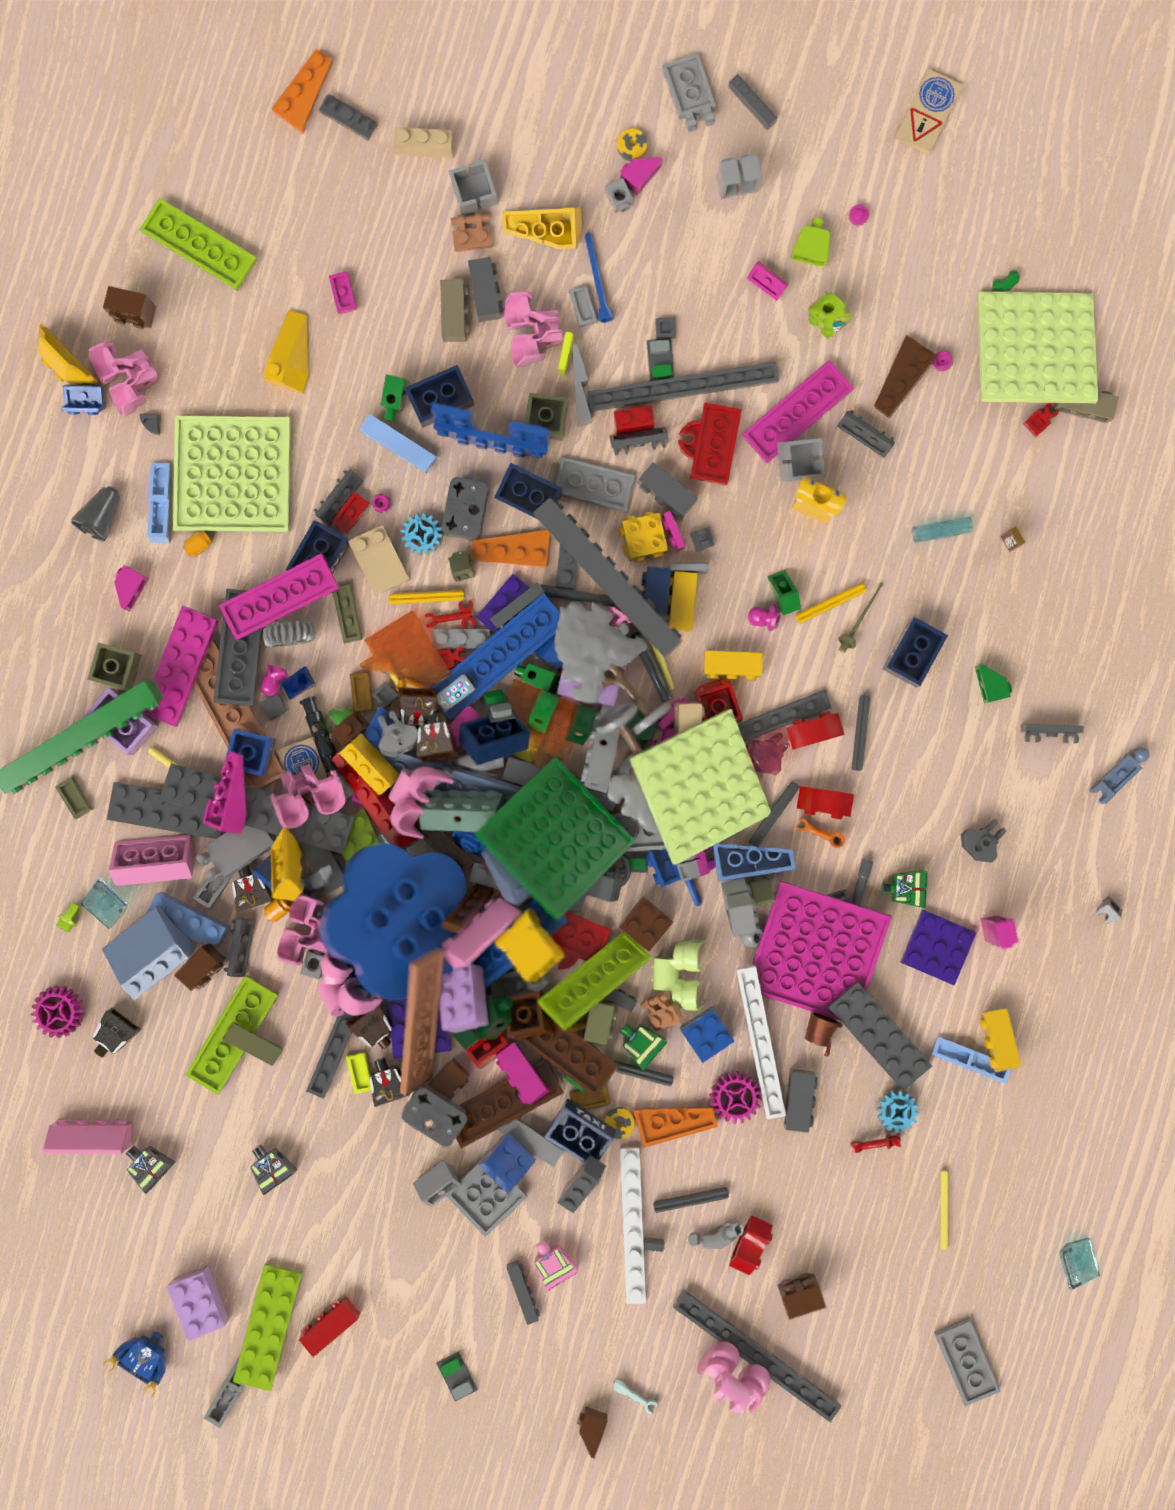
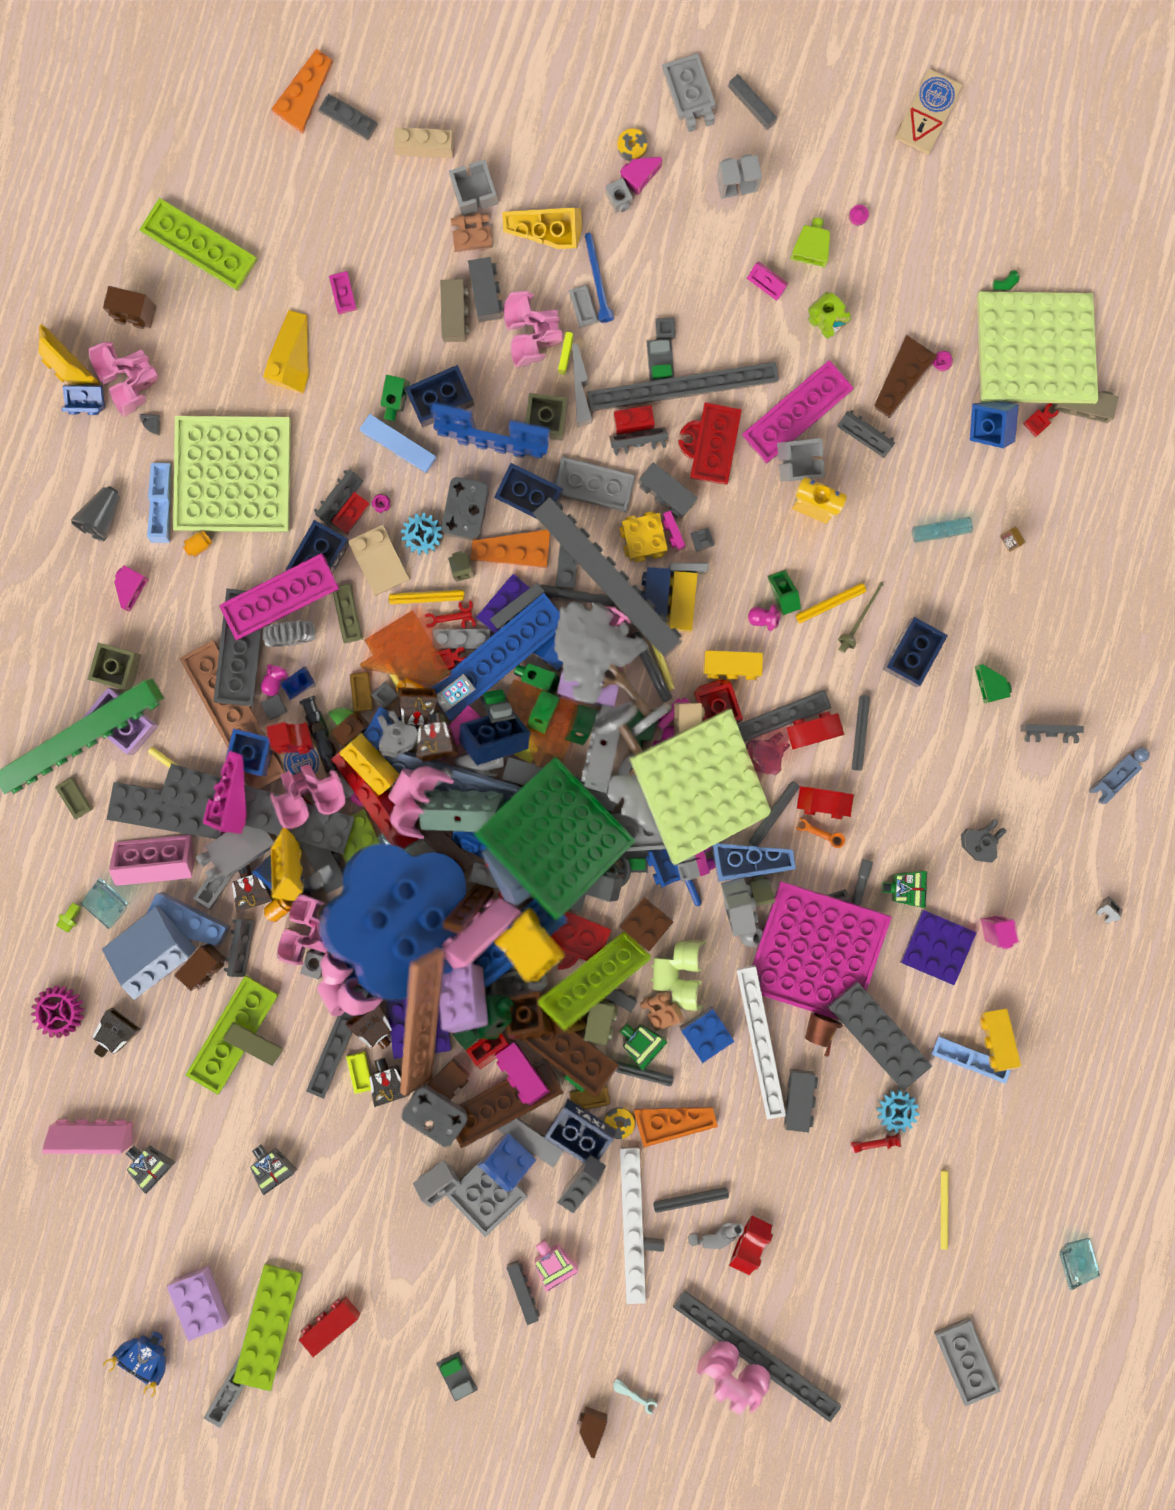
(182, 663): dark pink plate -> none
(290, 738): none -> red brick
(730, 1104): dark pink gear -> none
(801, 1295): reddish brown brick -> none
(994, 423): none -> blue slope

